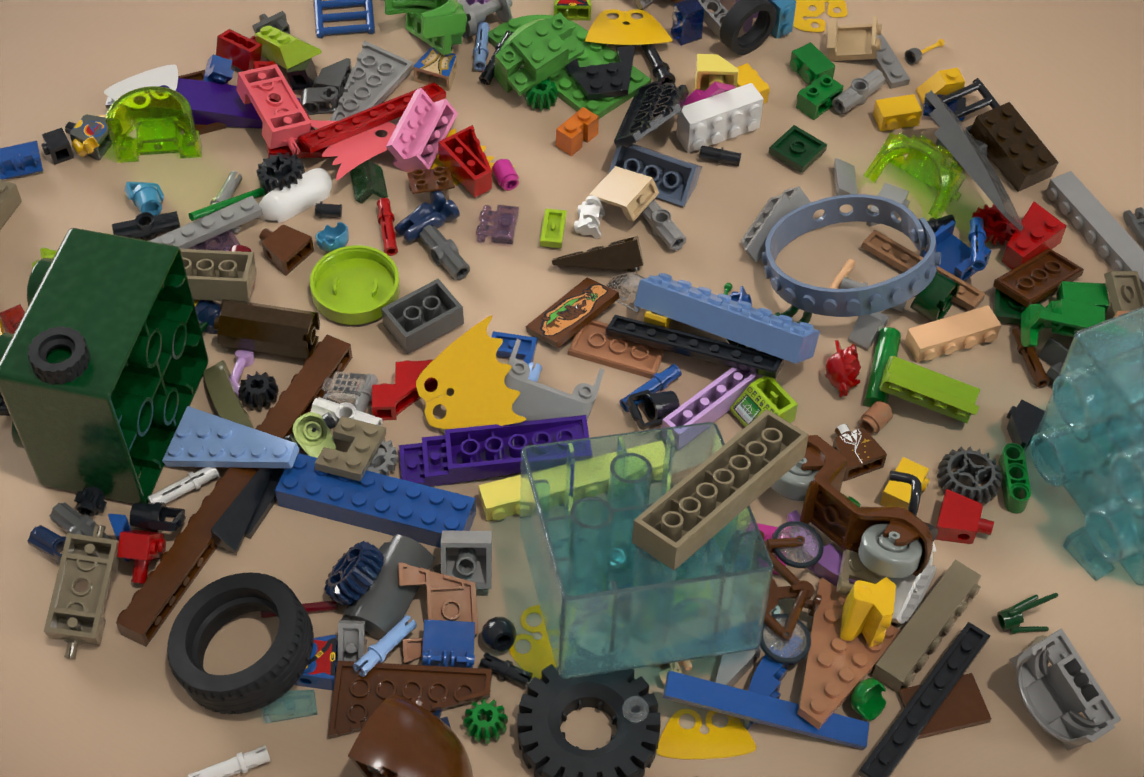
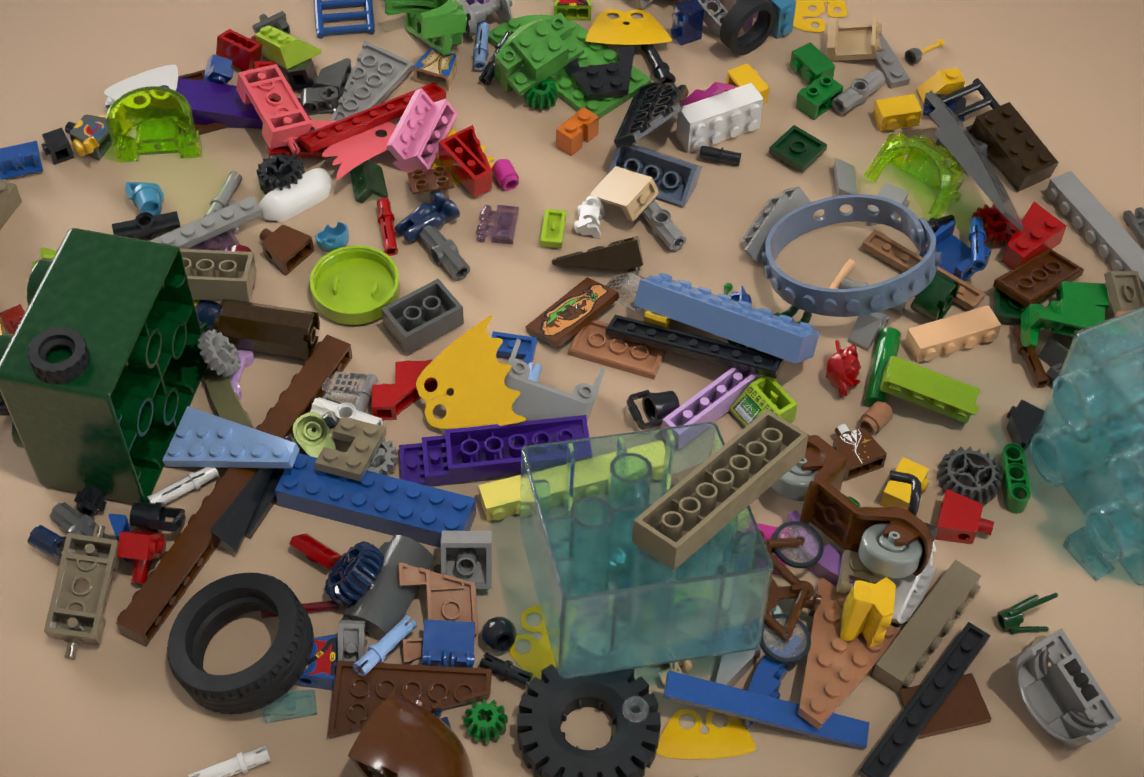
(218, 206): green bar -> none
(219, 353): none -> light grey gear
(258, 390): black gear -> none
(315, 550): none -> red plate
(328, 210): black pin -> none
(658, 382): blue pin -> none
(712, 69): light yellow slope -> none
(868, 699): green hair -> none

